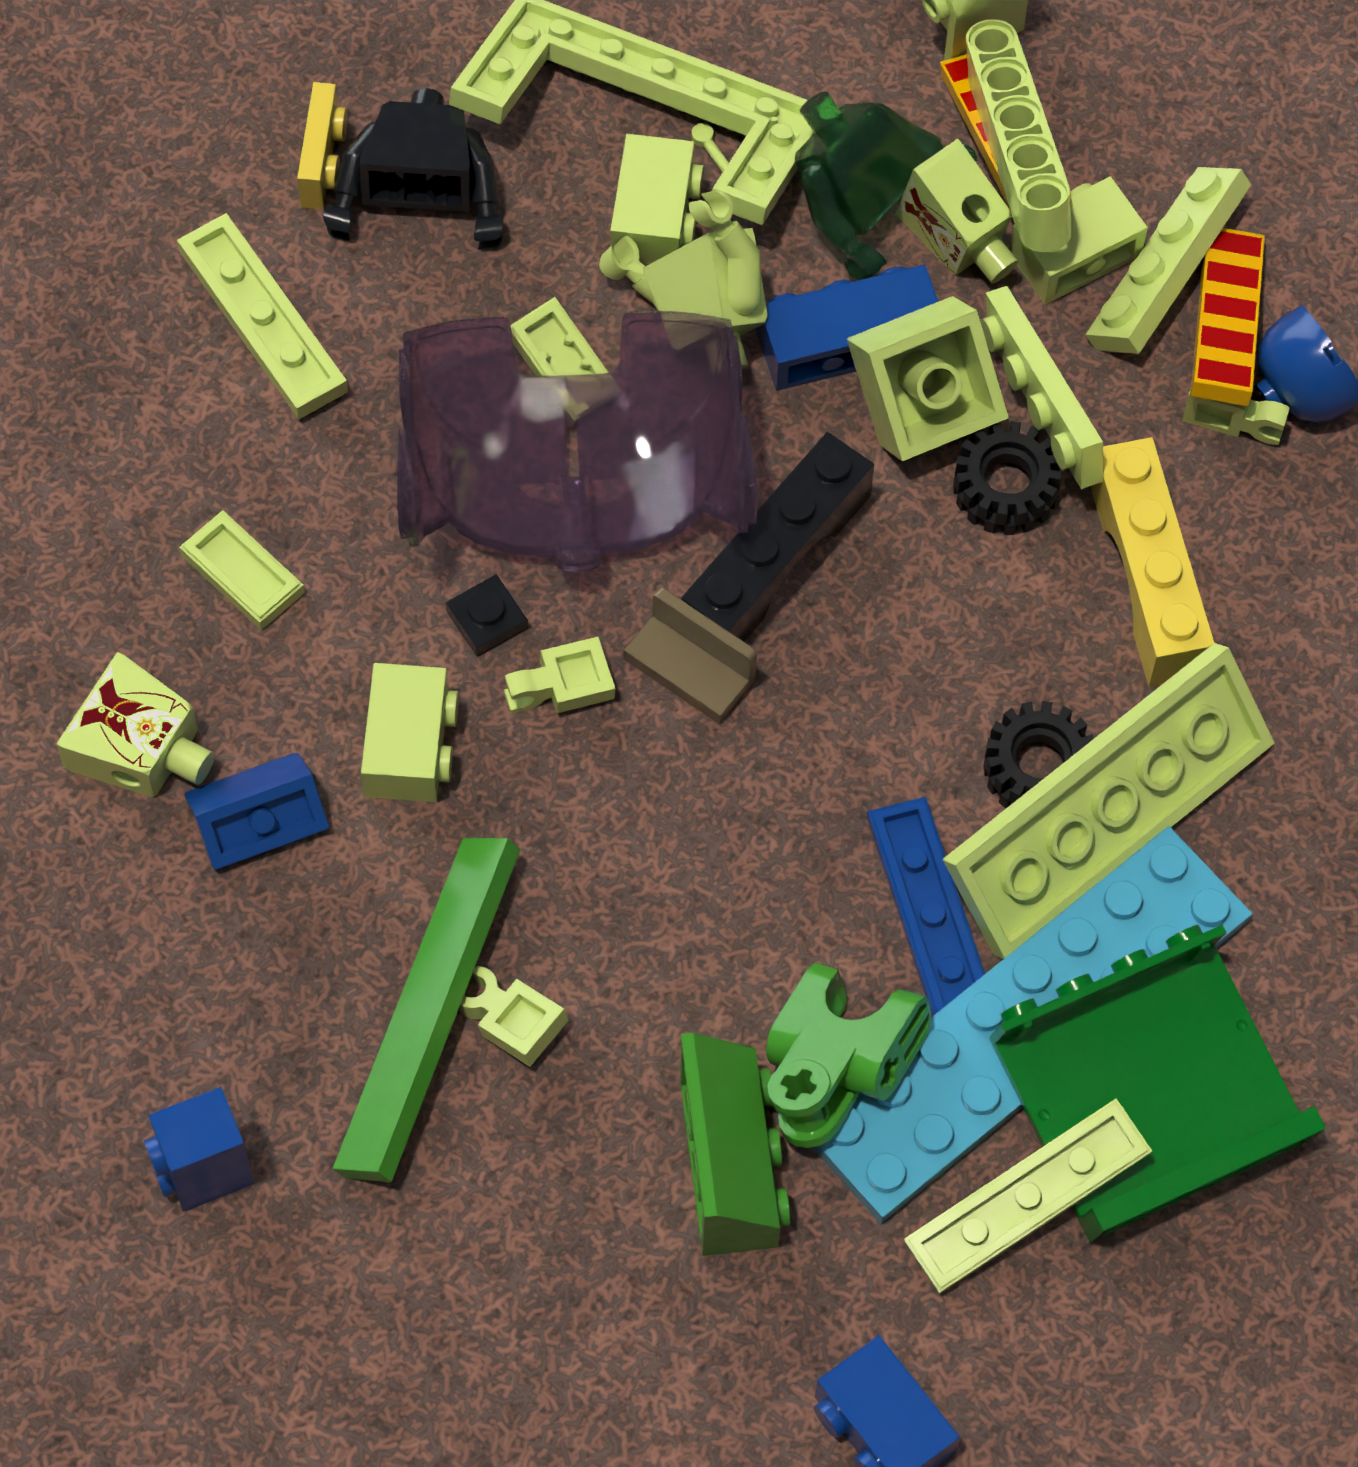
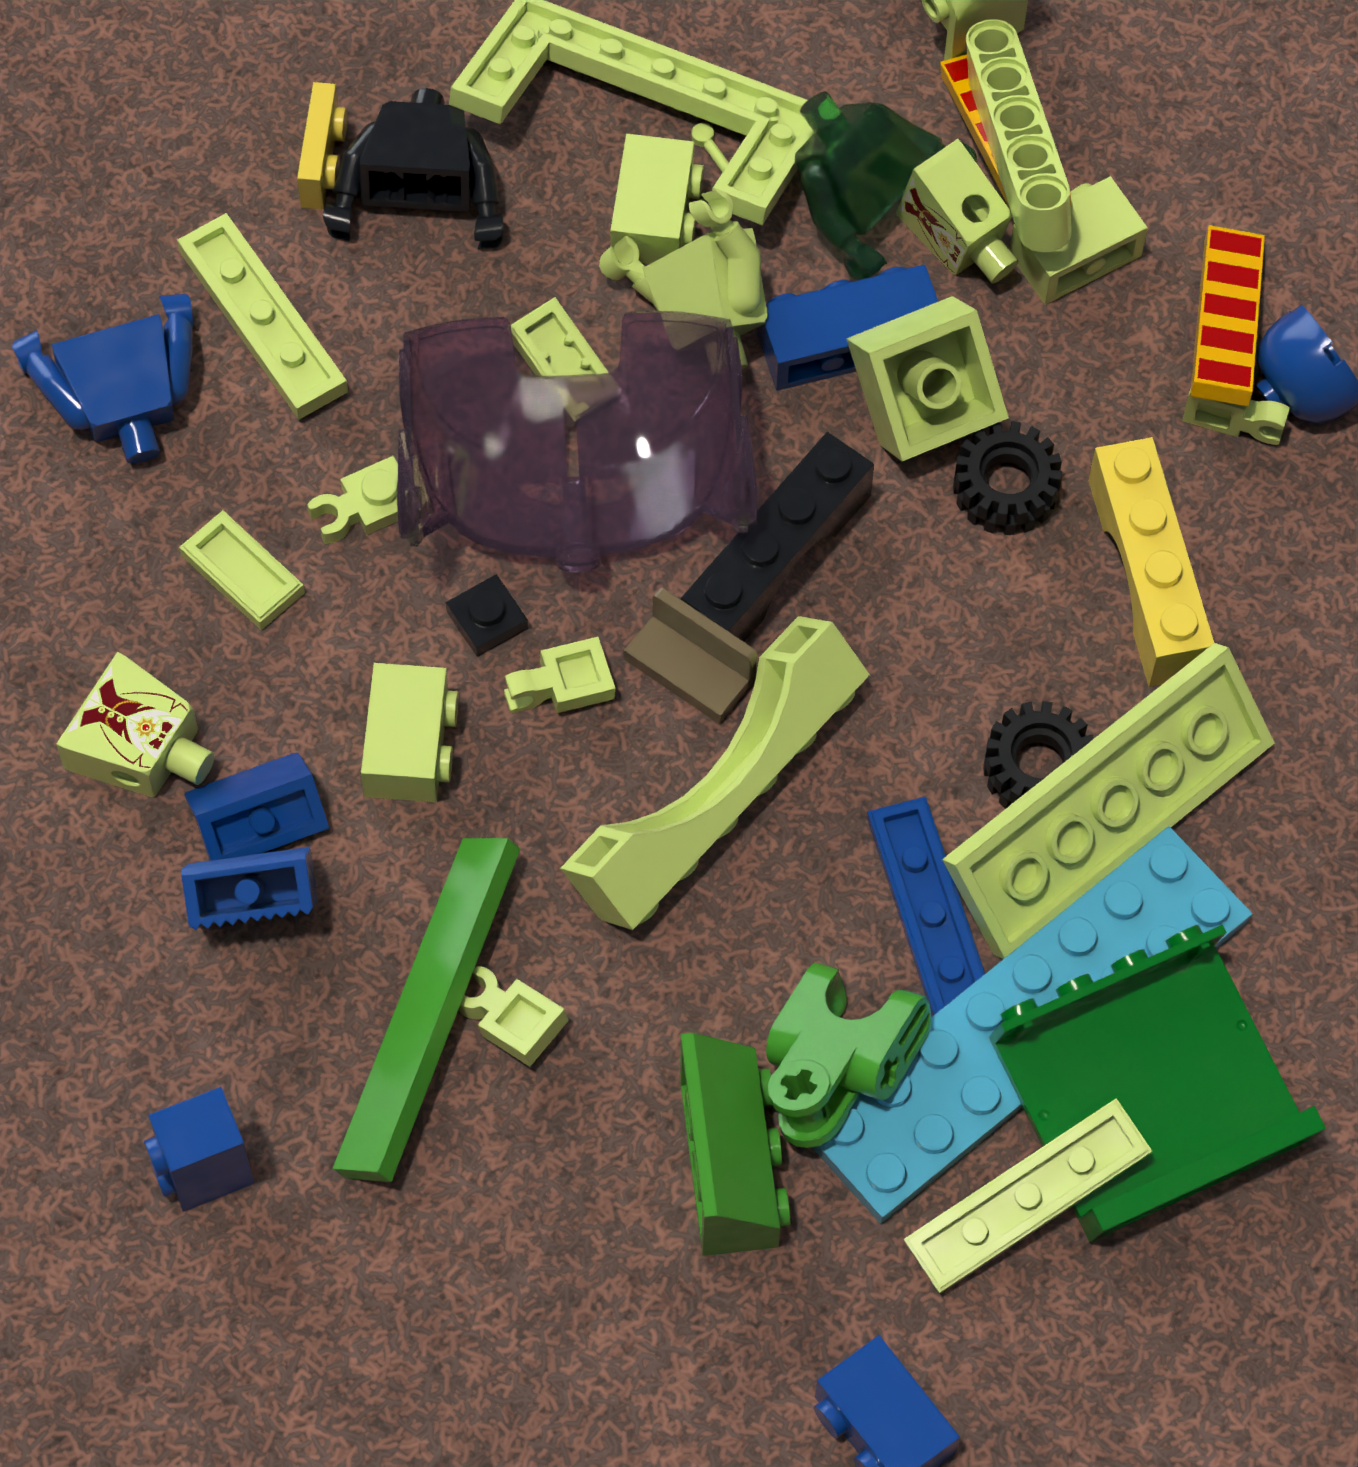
(118, 377): none -> blue torso
(249, 887): none -> blue brick
(367, 499): none -> yellowish green plate
(795, 692): none -> yellowish green arch
(1048, 396): yellowish green plate -> none
(1168, 260): yellowish green plate -> none

